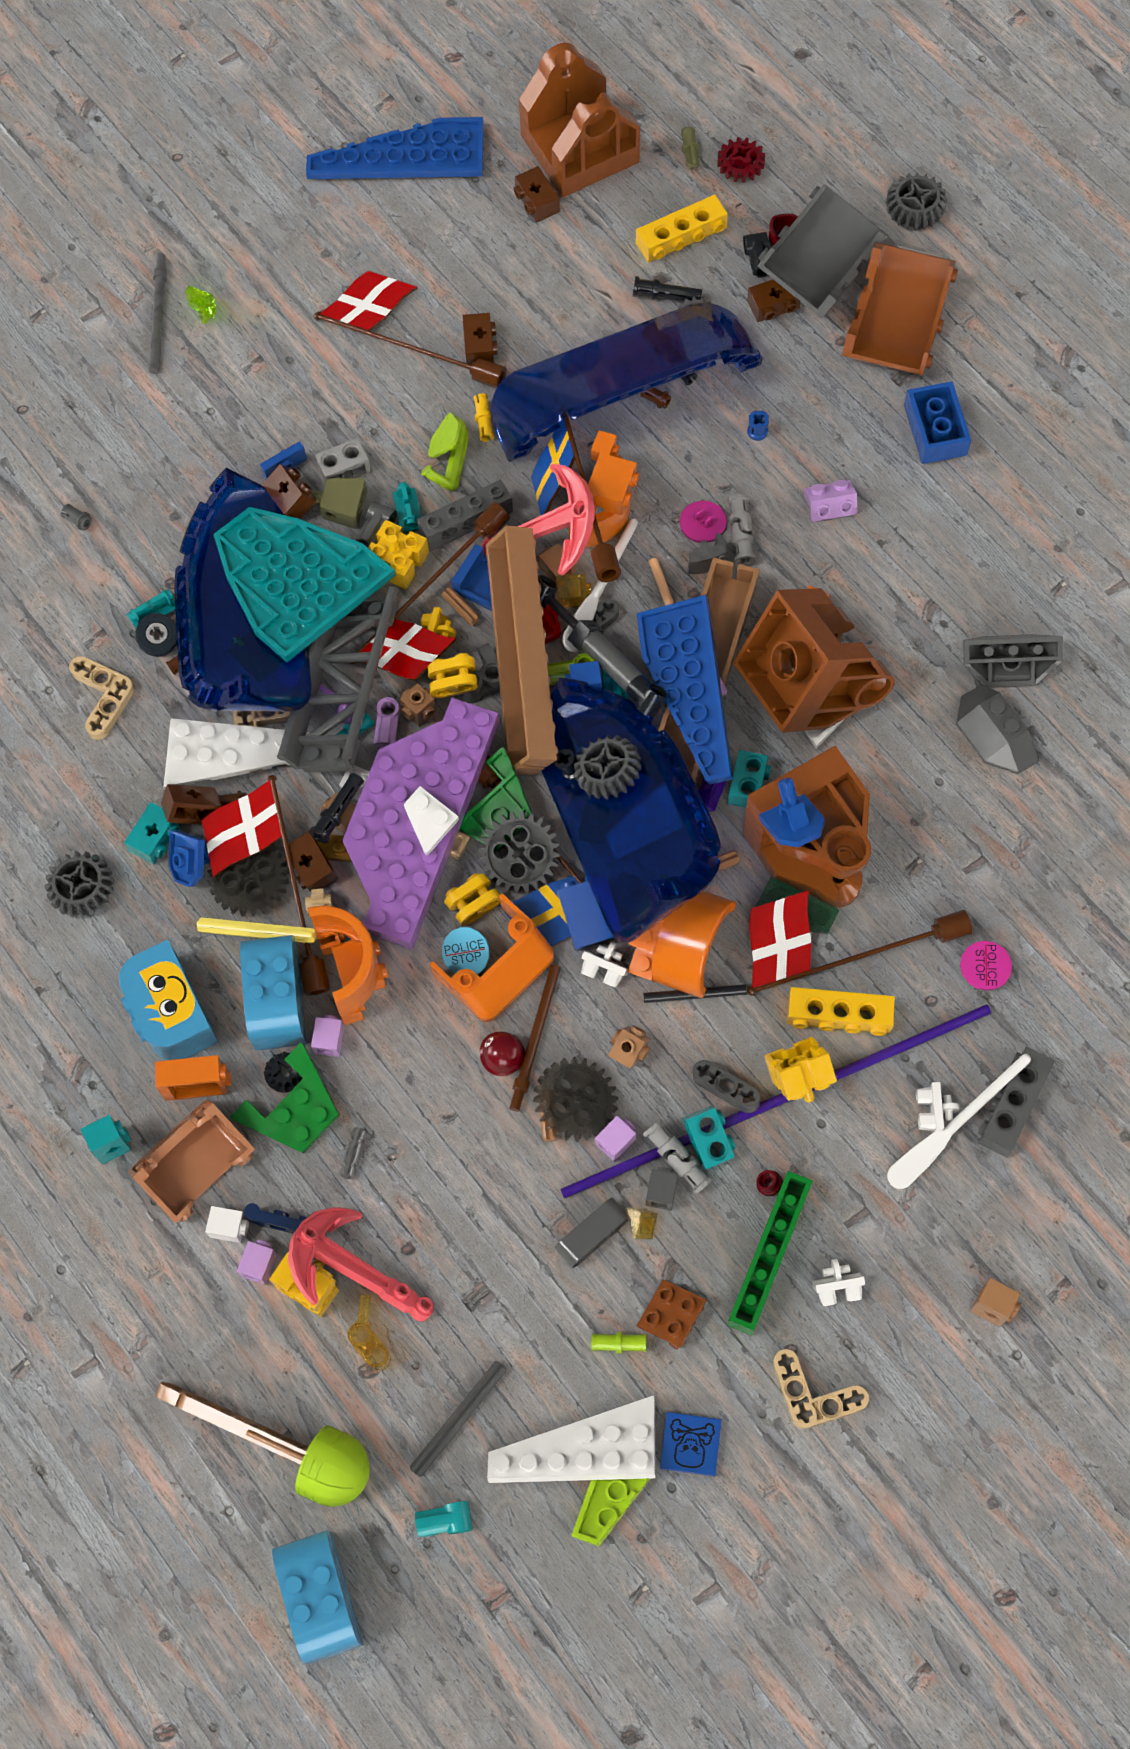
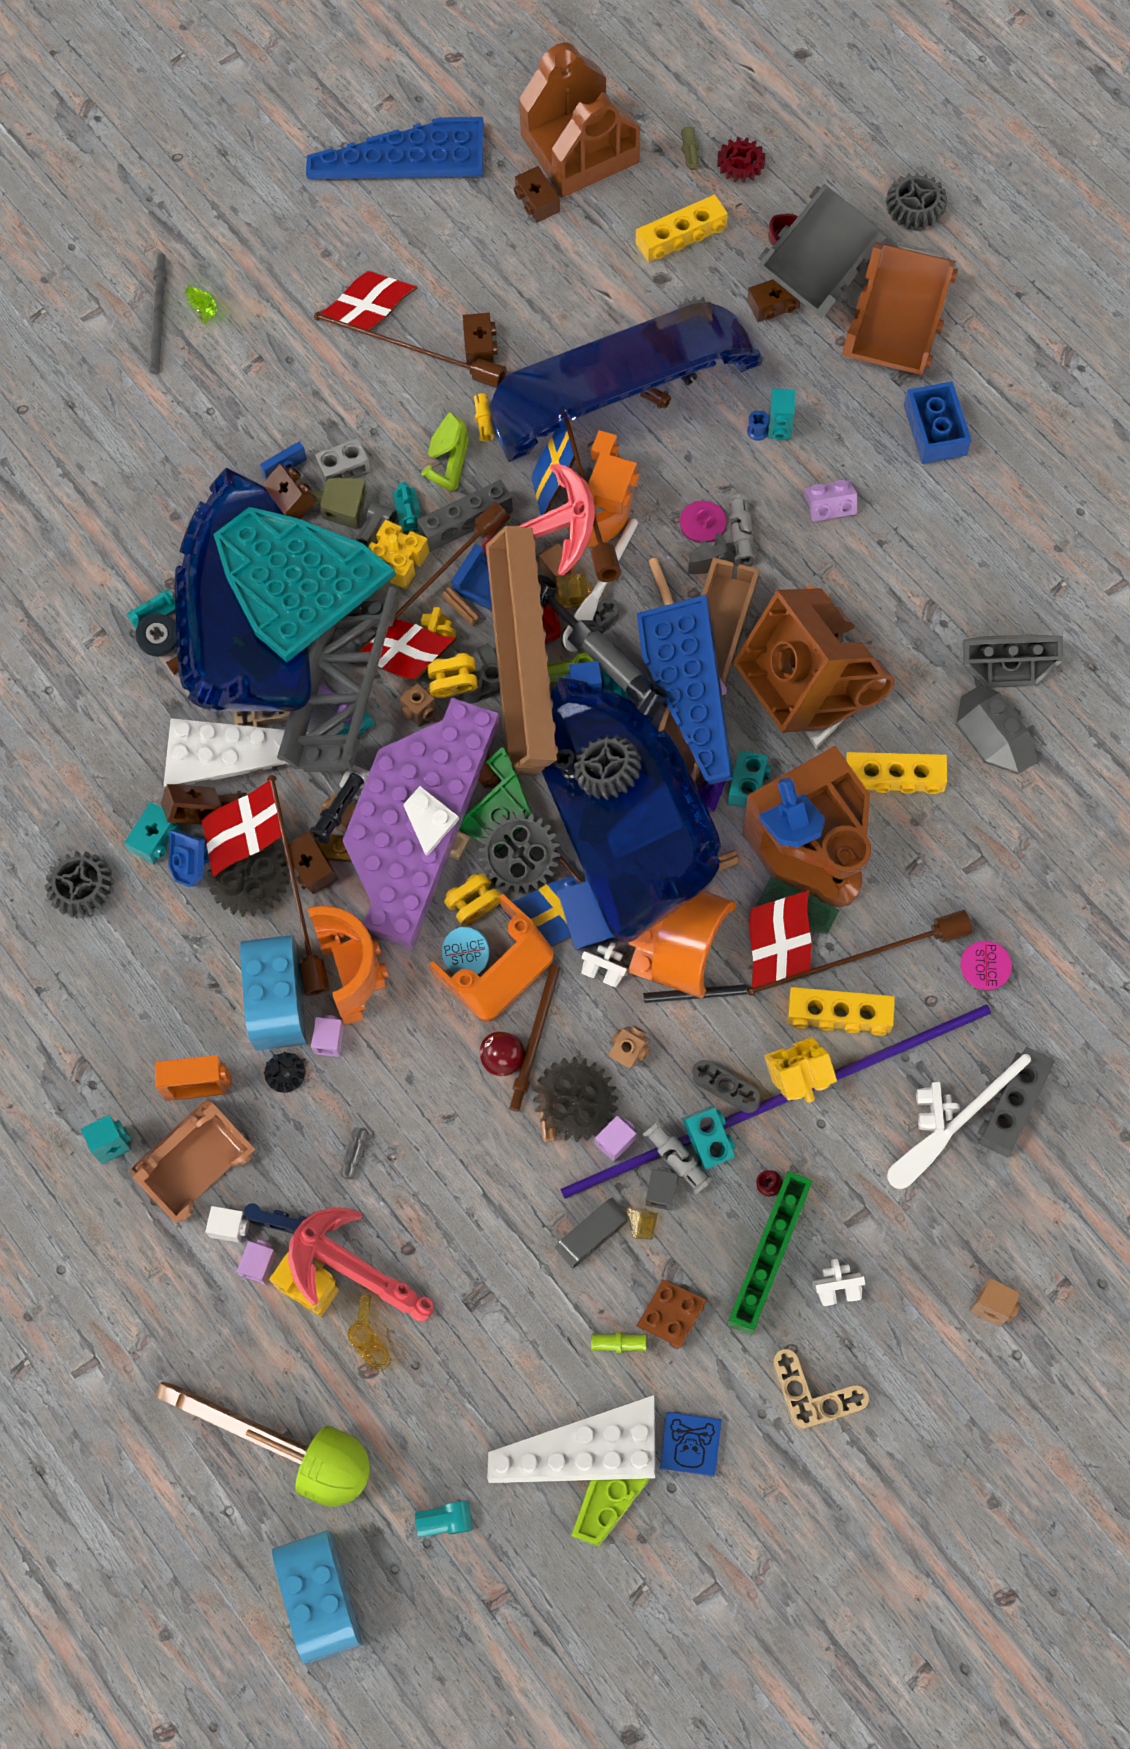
(80, 519): dark grey pin -> none
(109, 688): tan beam -> none
(164, 1004): dark azure brick -> none
(255, 930): light yellow axle -> none
(301, 1114): green wing -> none
(318, 898): tan gear -> none
(386, 724): lavender piece -> none
(457, 1419): dark grey axle -> none
(656, 289): black pin -> none
(753, 247): black piece -> none
(781, 414): none -> teal brick
(931, 765): none -> yellow brick

